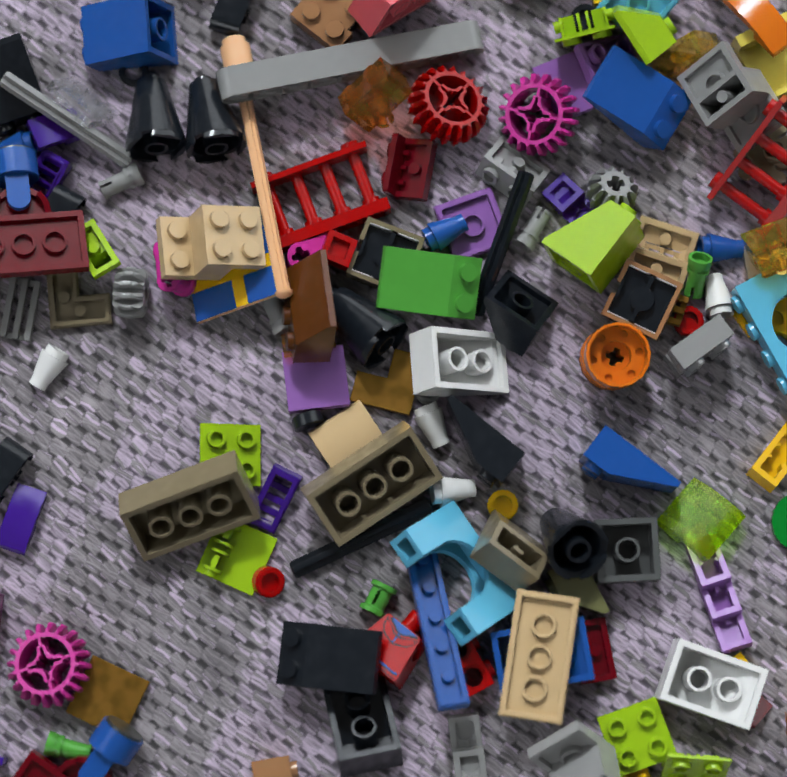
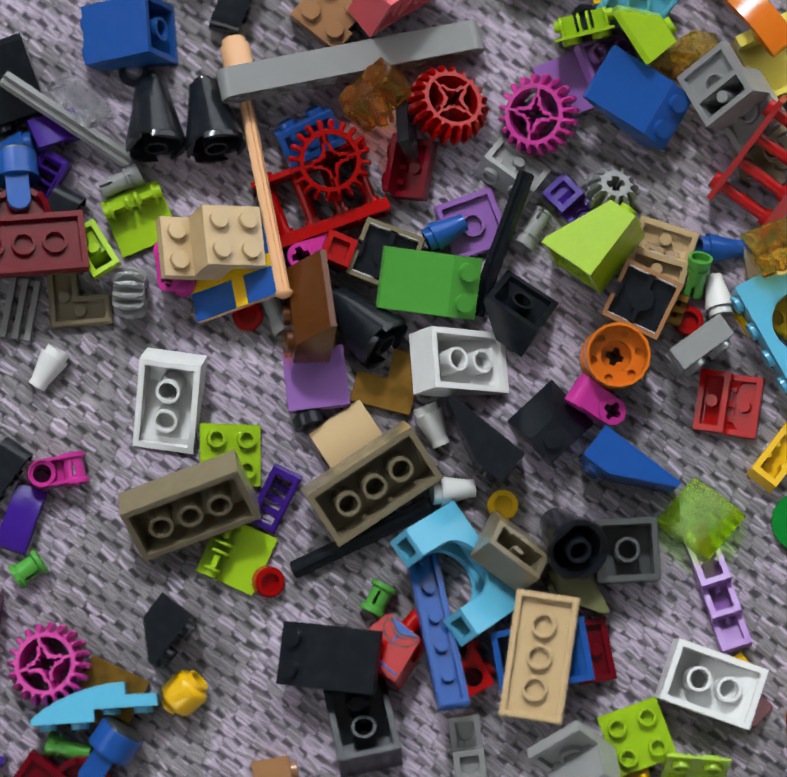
(28, 569): none -> bright green bush
(61, 471): none -> dark pink piece
(81, 707): none -> medium azure slope
(134, 217): none -> lime hinge
(163, 624): none -> black slope
(169, 400): none -> white slope
(184, 693): none -> yellow head
(248, 318): none -> red tile
(289, 128): none -> blue bracket
(355, 153): none -> red gear
(406, 131): none -> black tile
(550, 423): none -> black slope
(591, 398): none -> dark pink piece
(714, 404): none -> red slope

